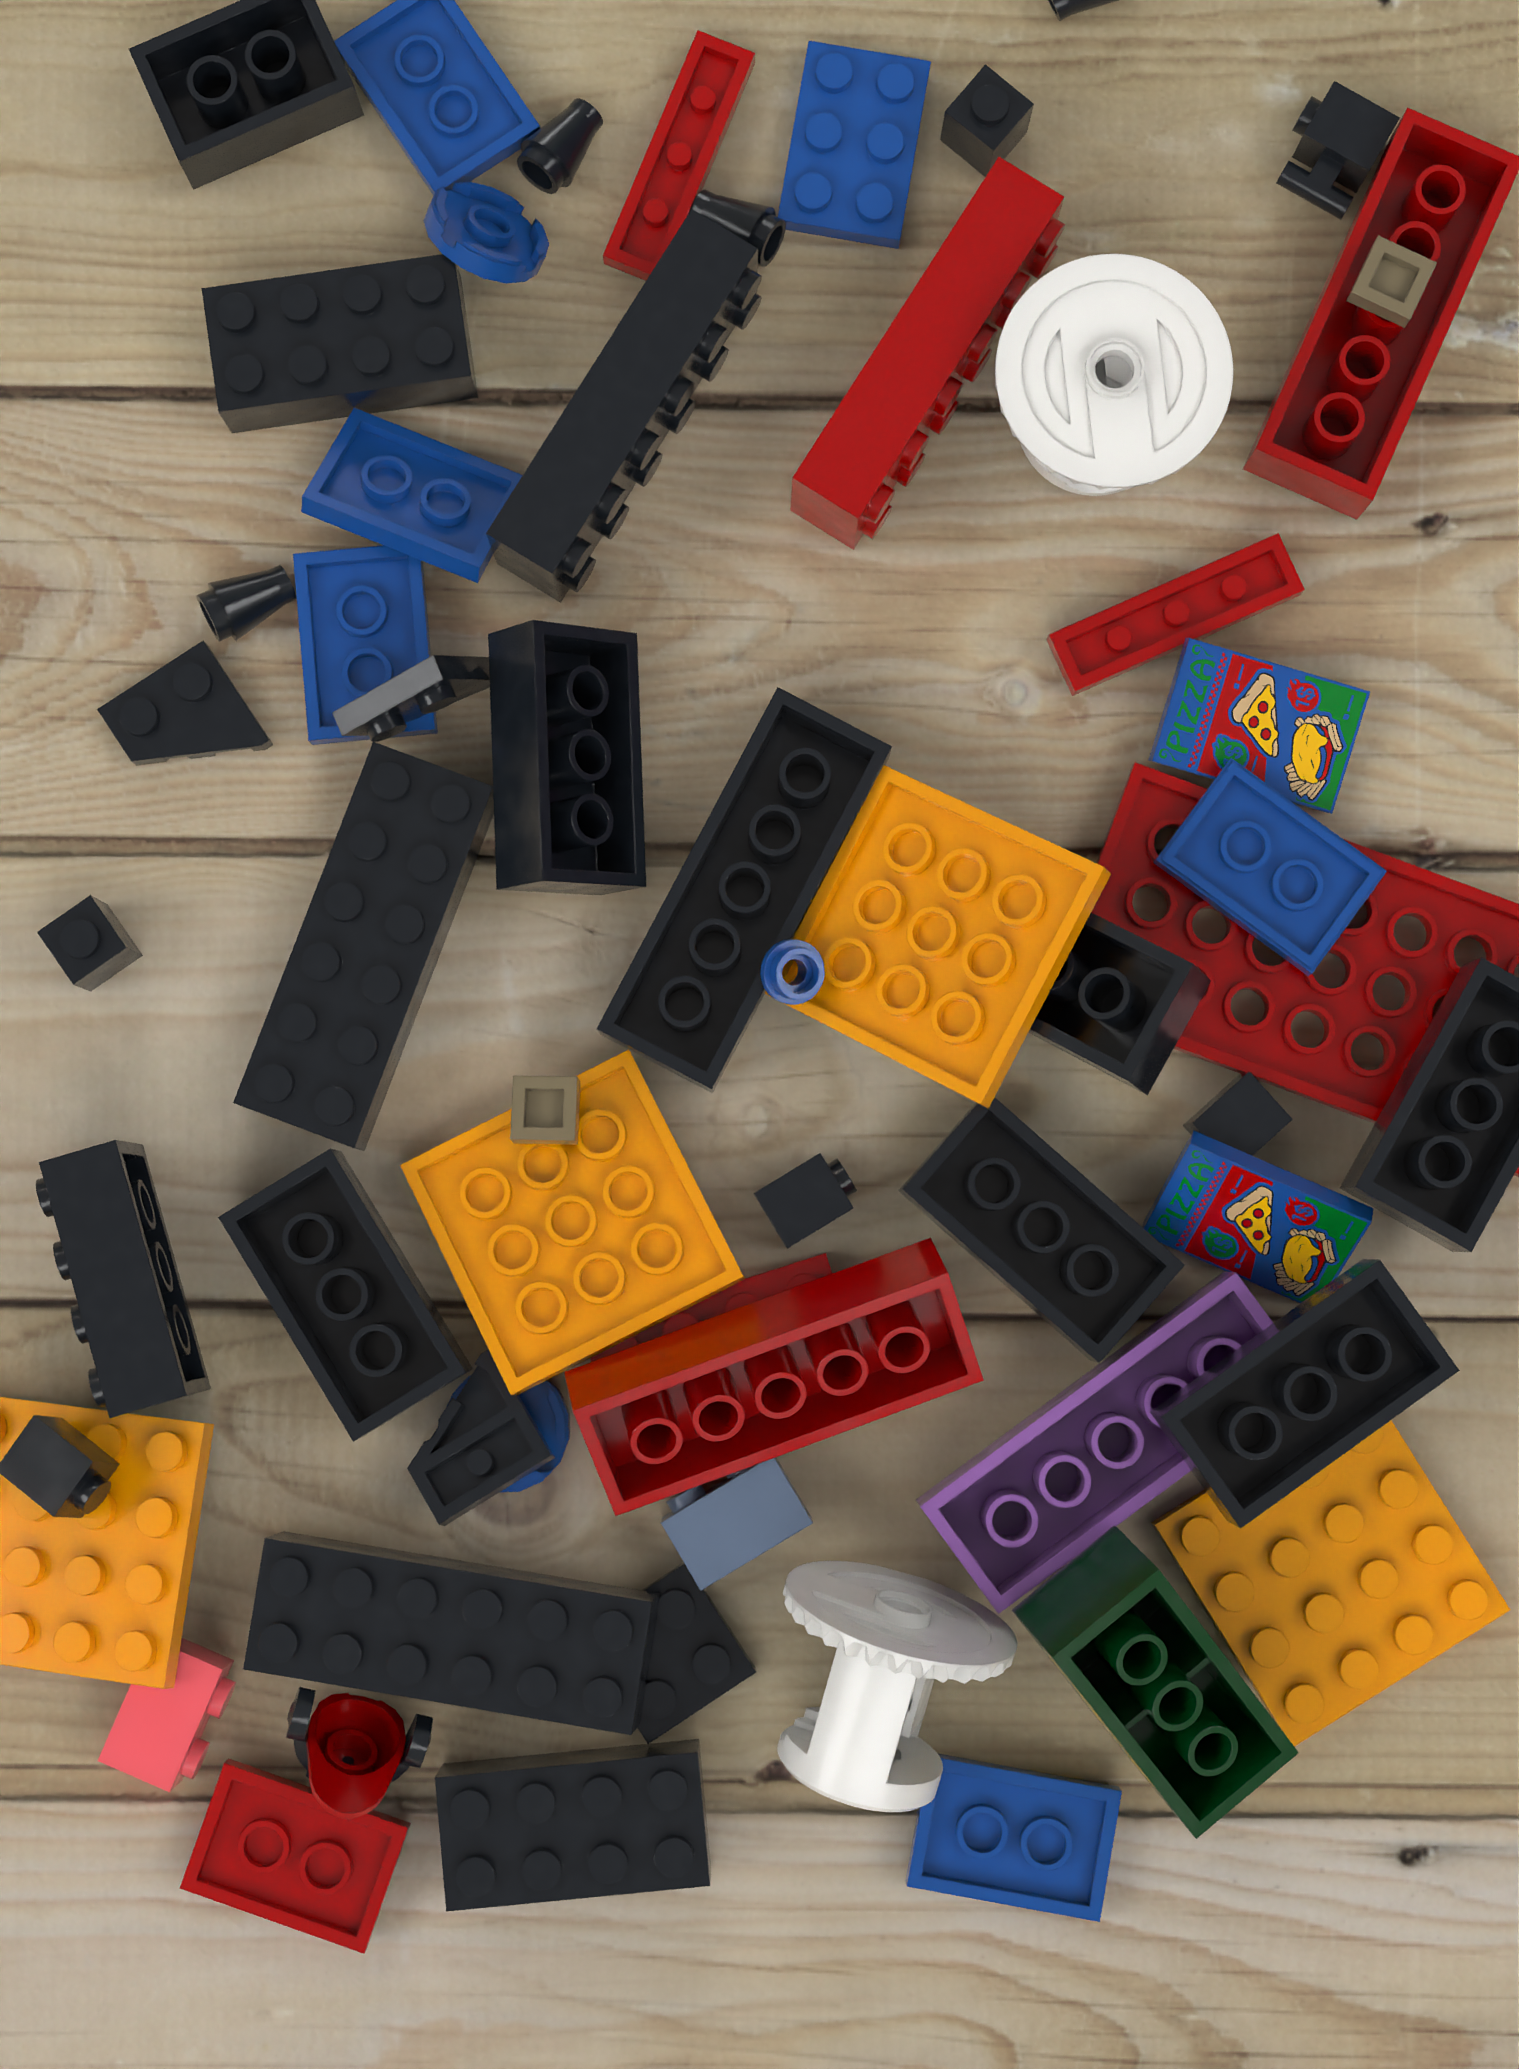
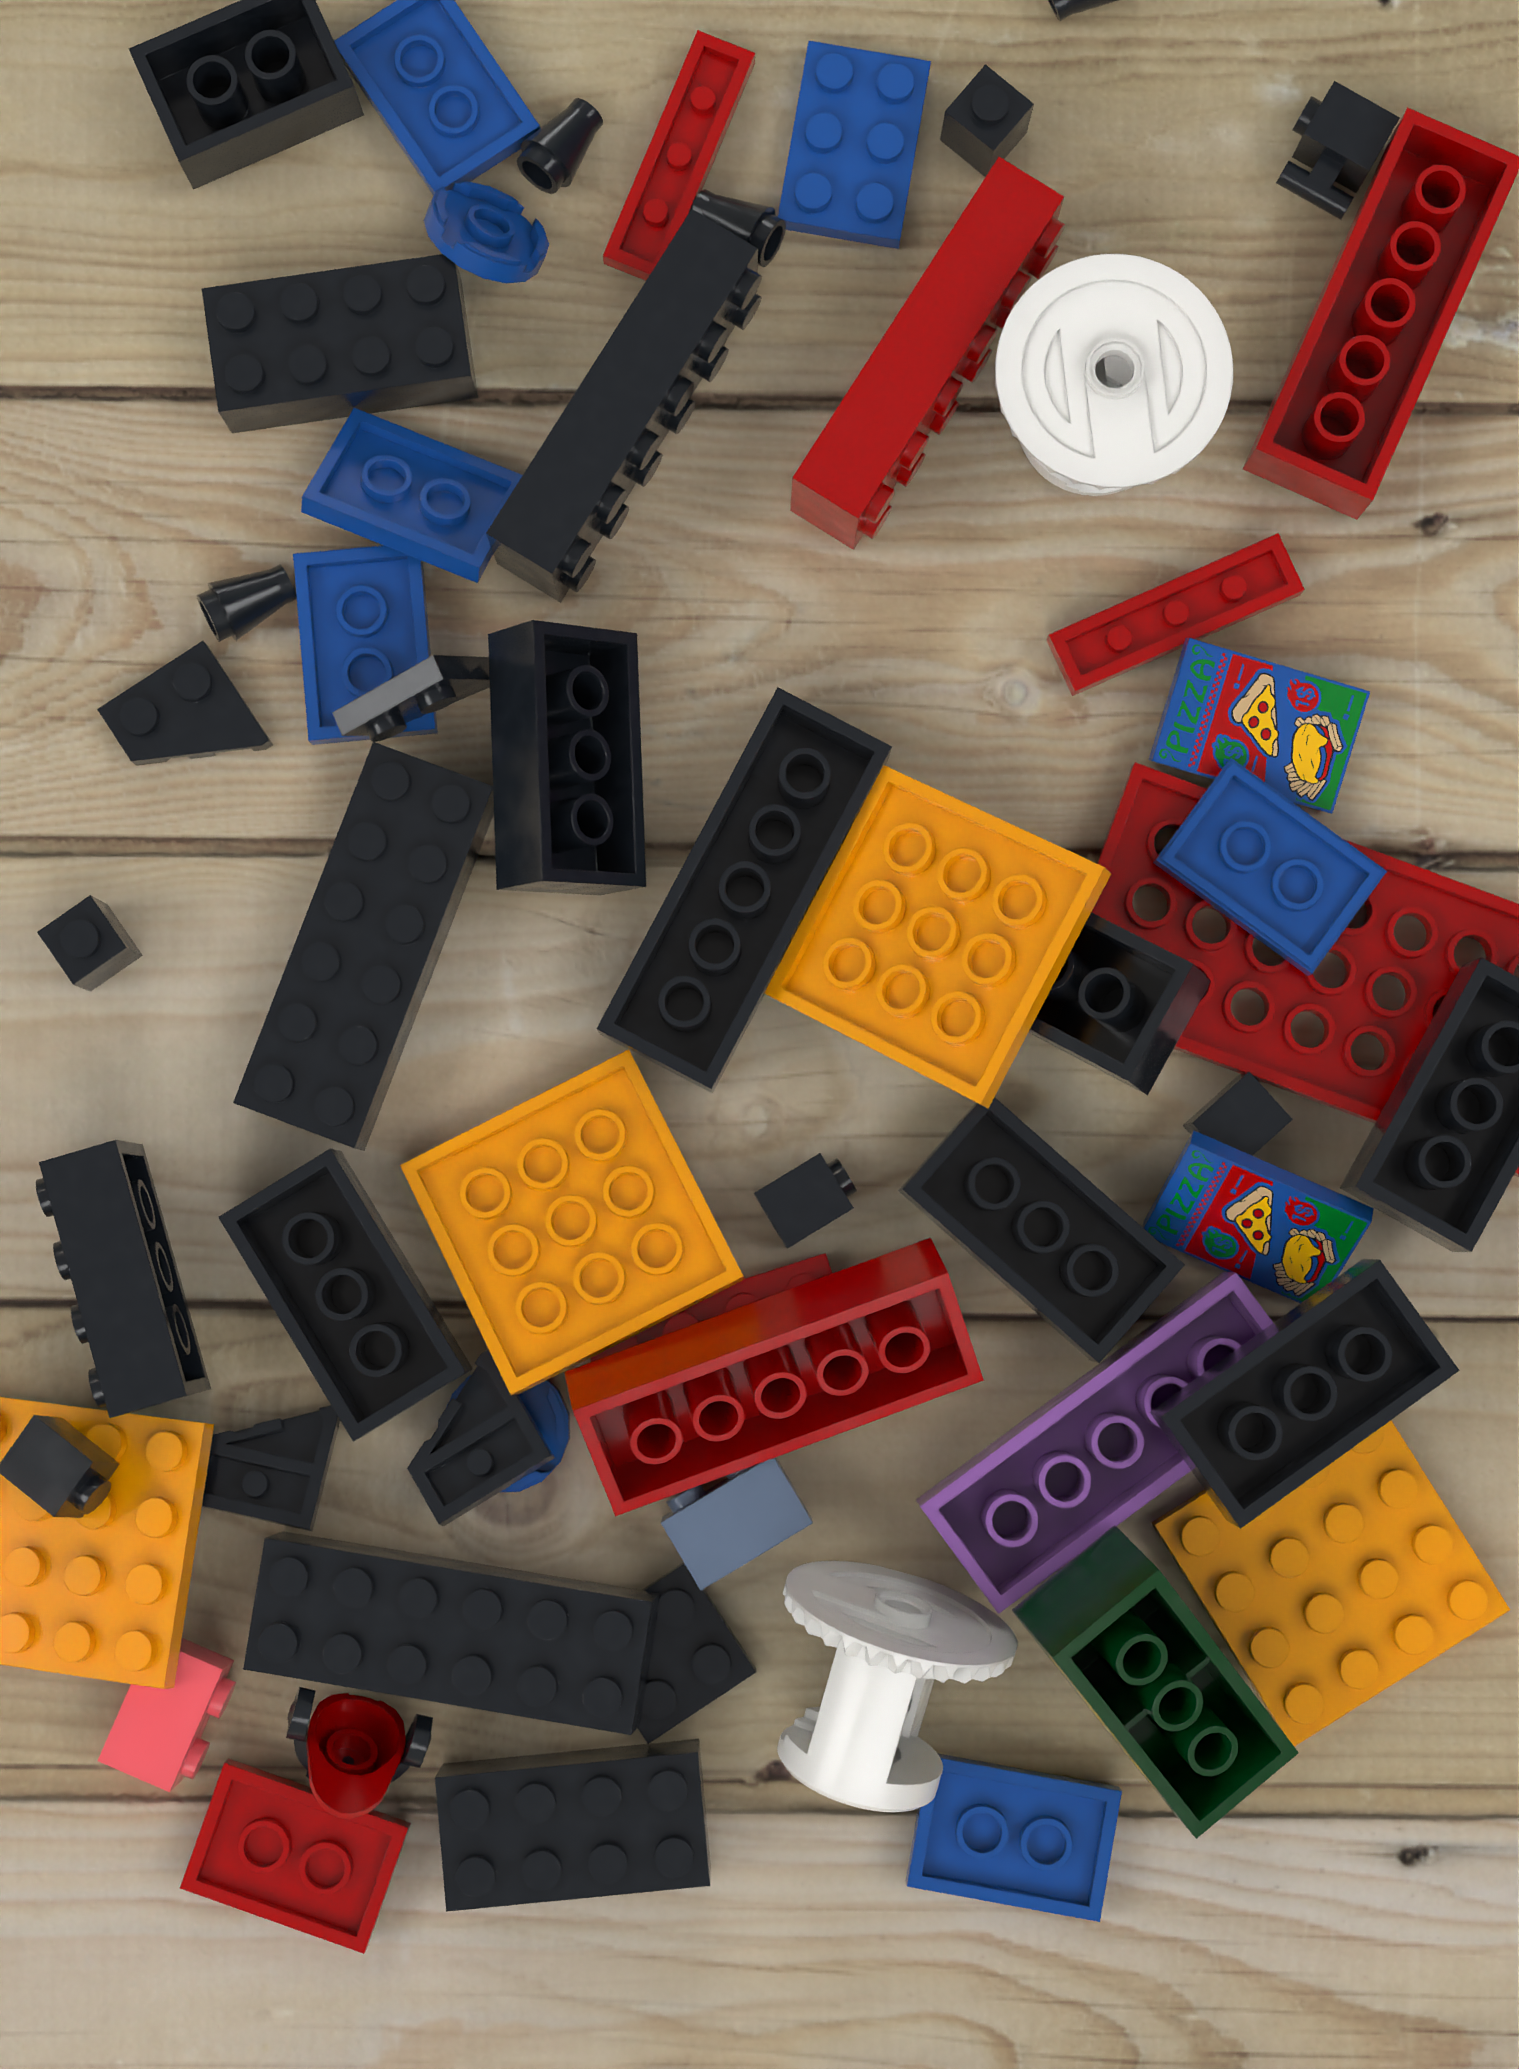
(273, 1469): none -> black wing
(545, 1110): dark tan plate -> none
(809, 975): blue plate -> none
(1391, 281): dark tan plate -> none

